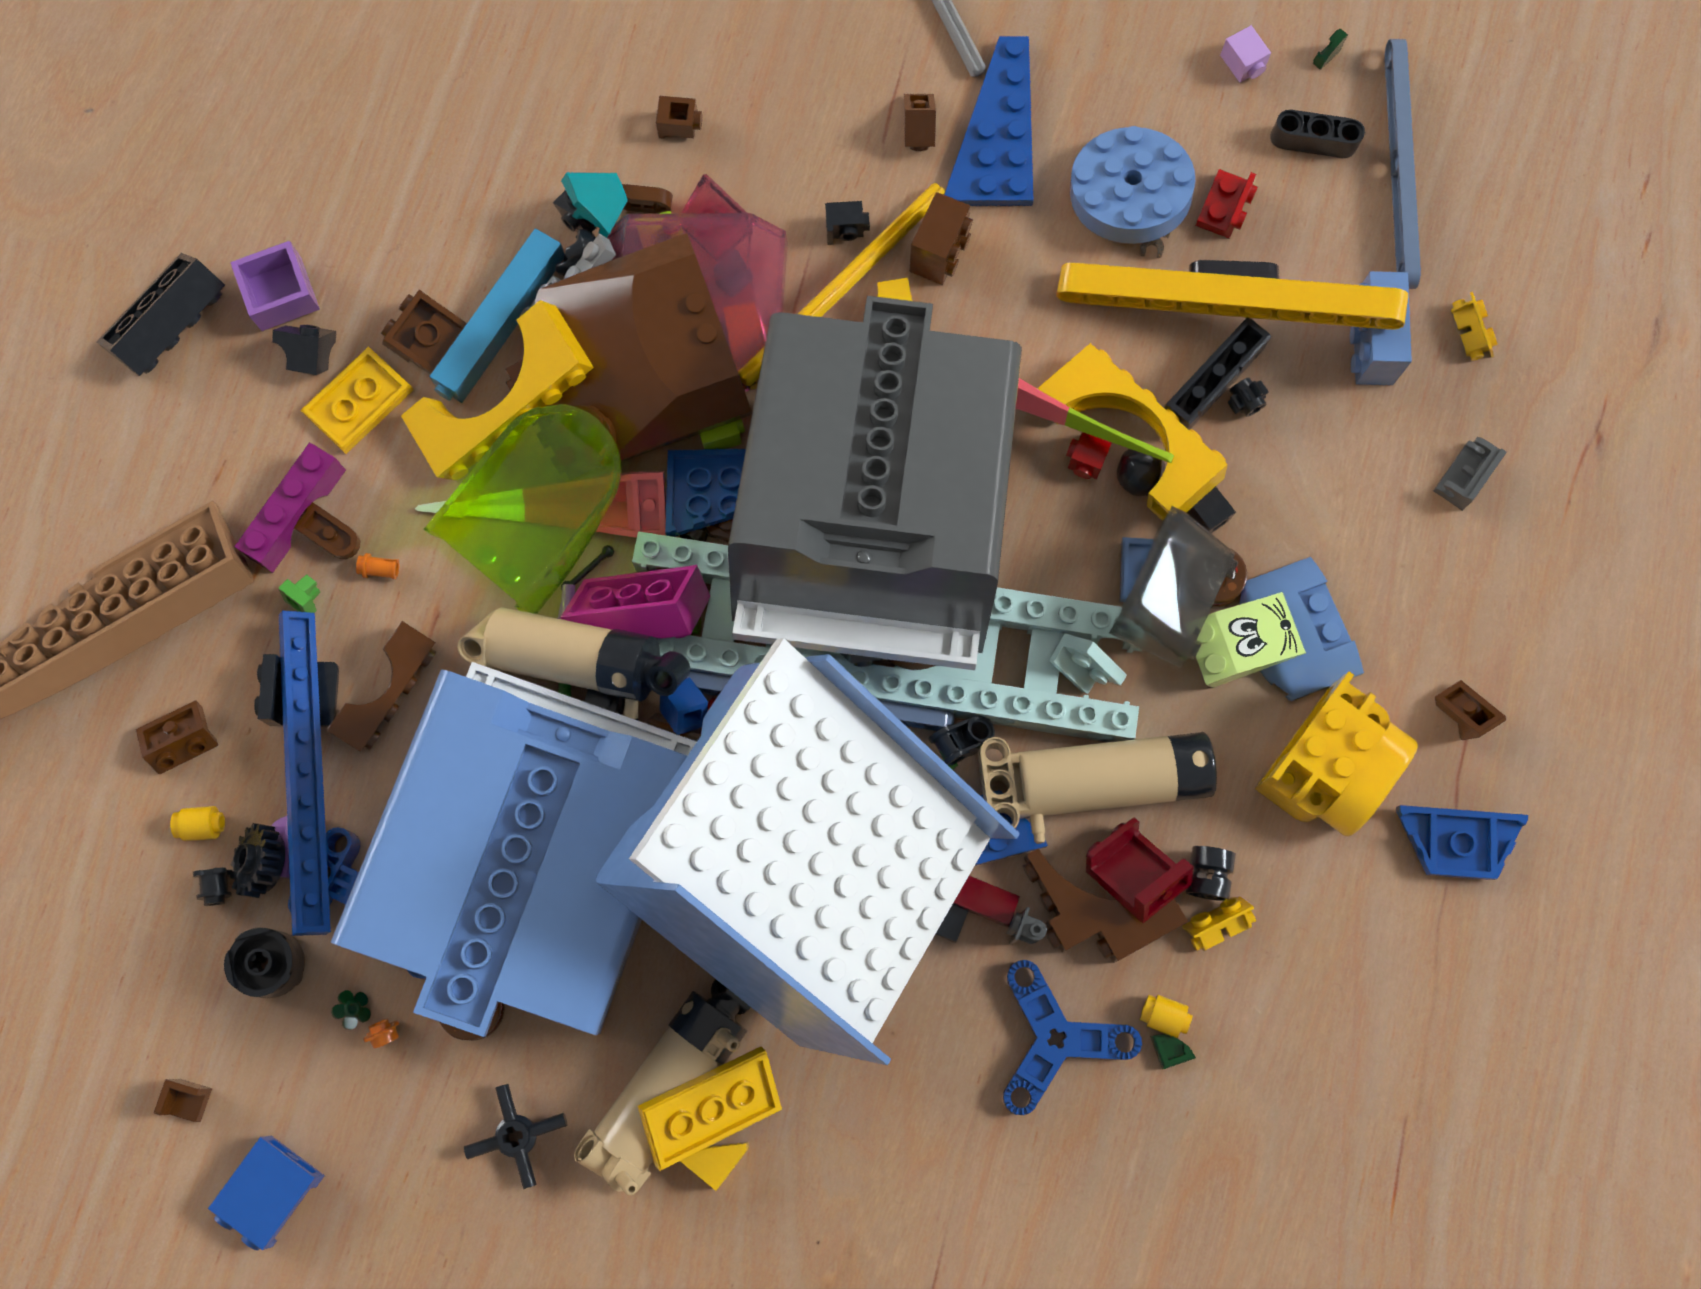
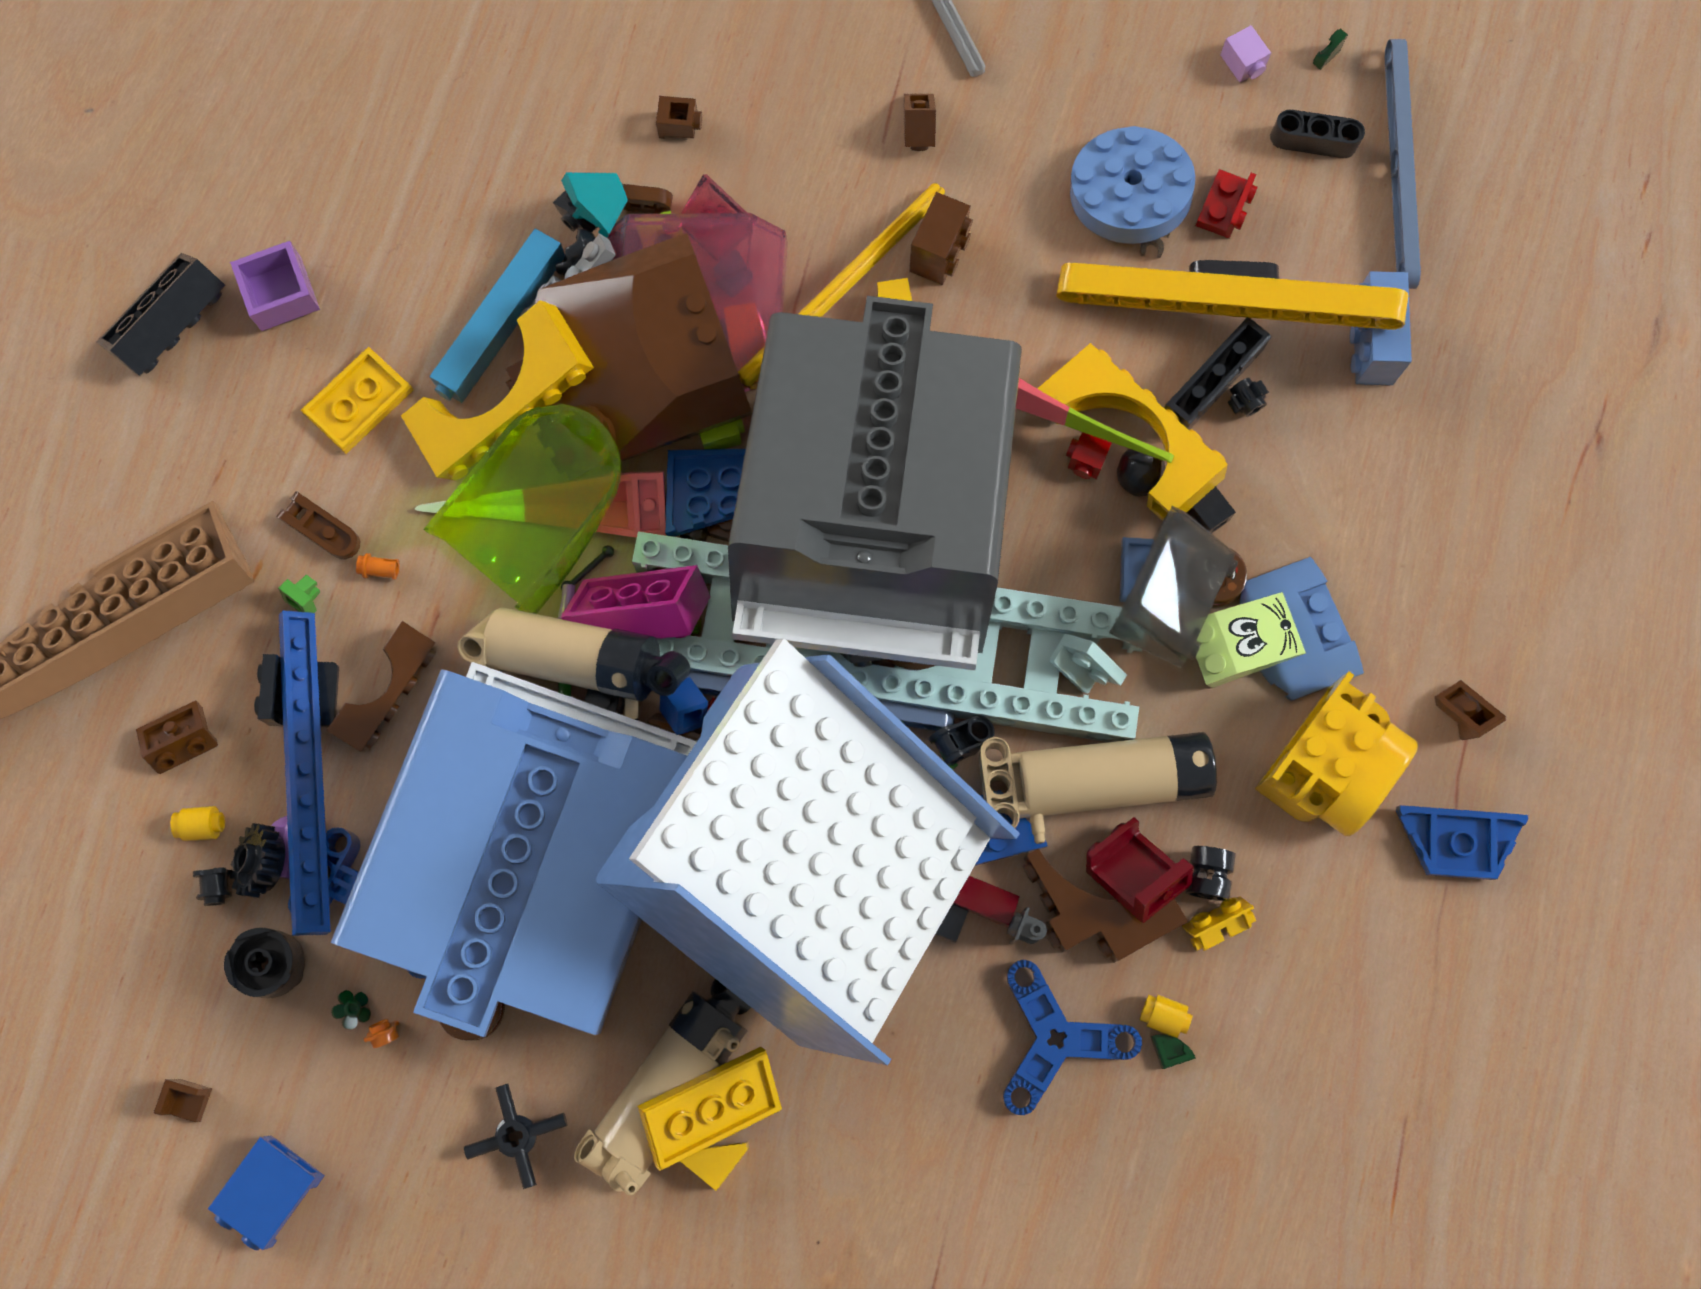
(270, 532): magenta arch -> none
(305, 347): black brick -> none
(422, 331): reddish brown plate -> none
(845, 221): black brick -> none
(997, 147): blue wing -> none
(1469, 472): dark grey hinge -> none
(1471, 315): yellow hinge -> none

